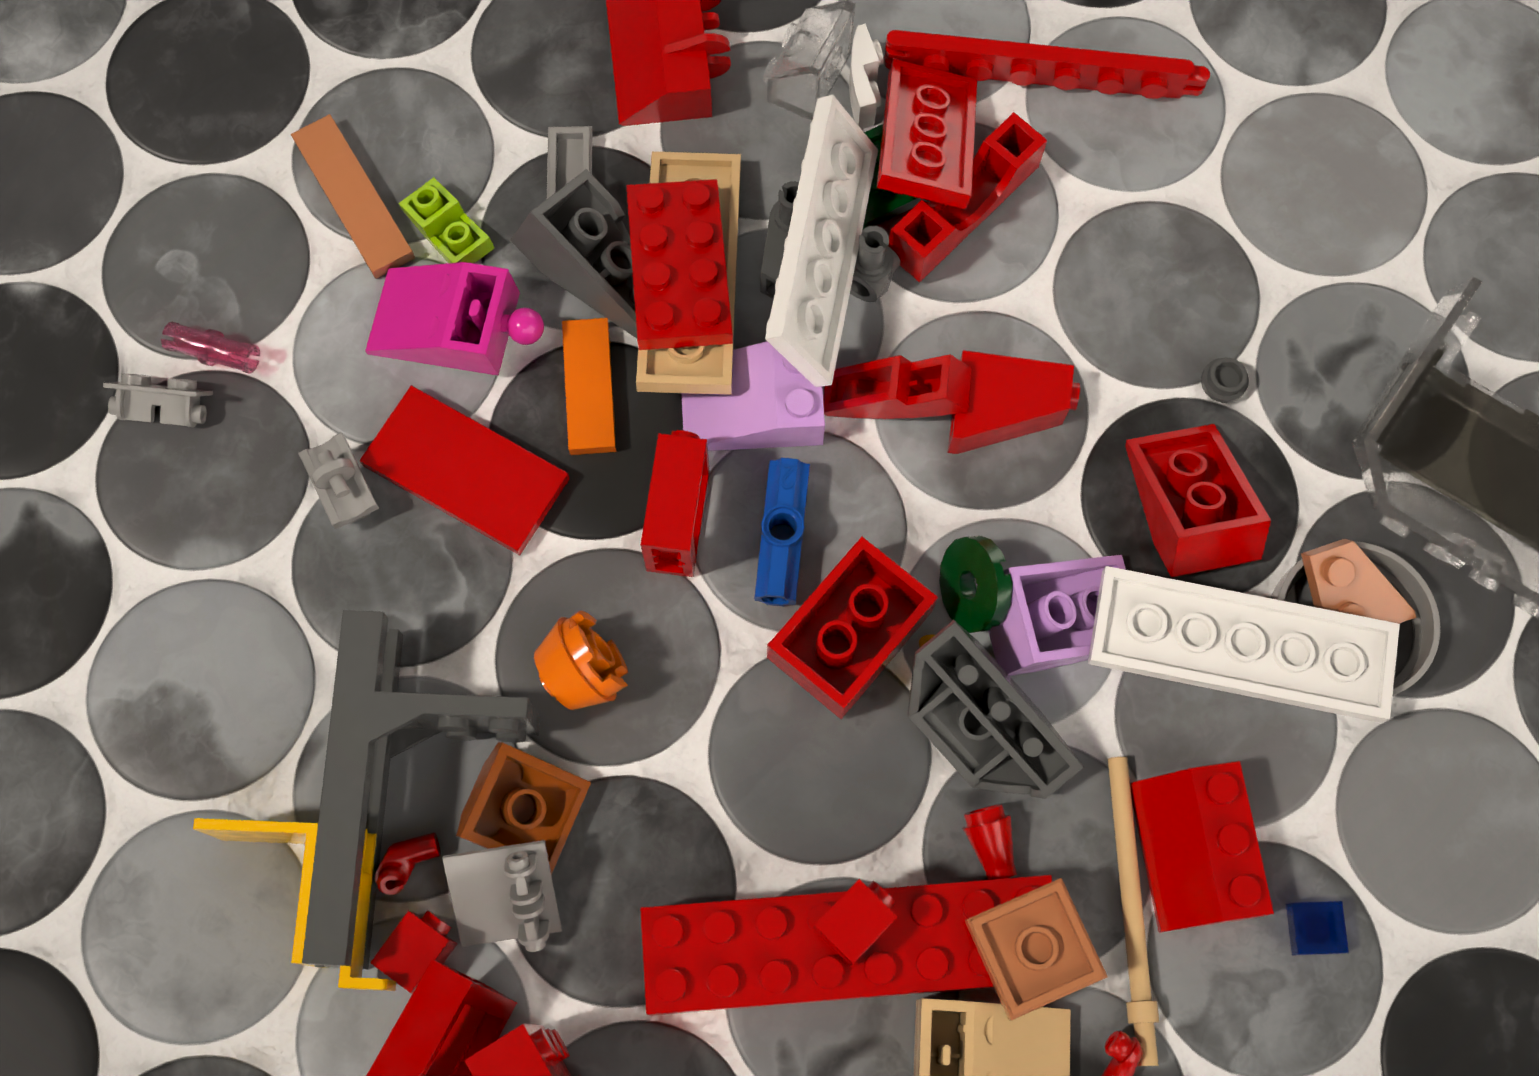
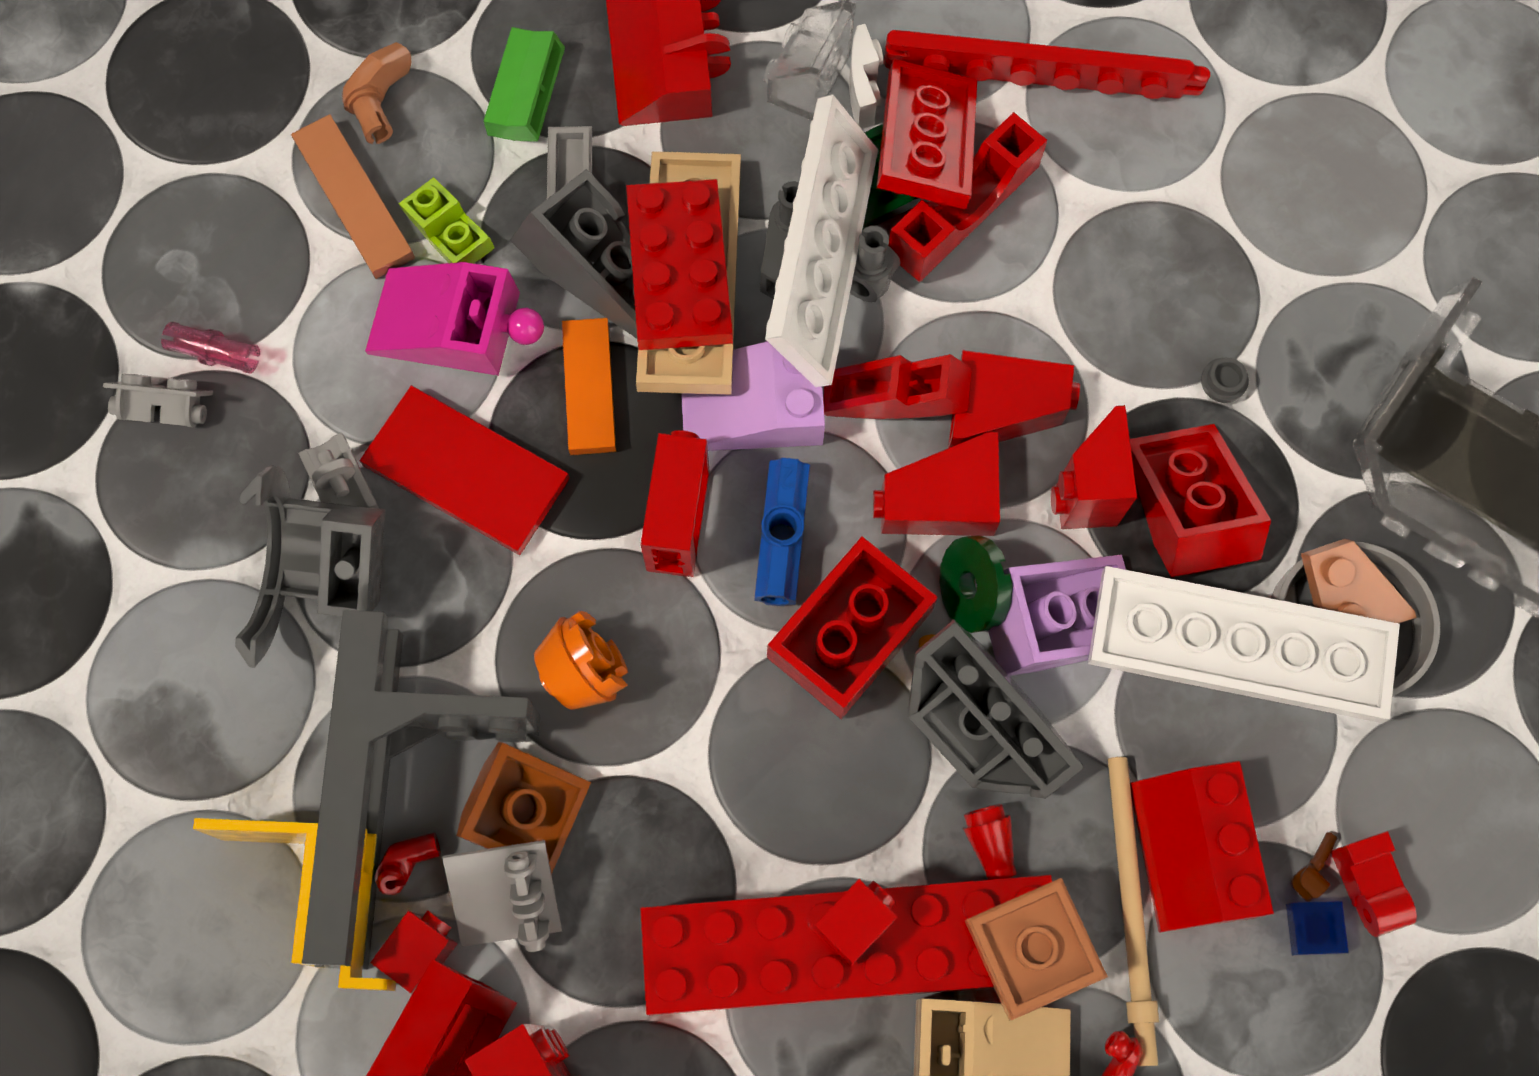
(311, 554): none -> dark grey piece
(368, 87): none -> nougat arm
(524, 85): none -> bright green piece
(944, 492): none -> red slope
(1098, 479): none -> red slope
(1308, 880): none -> reddish brown hand
(1375, 884): none -> red leg

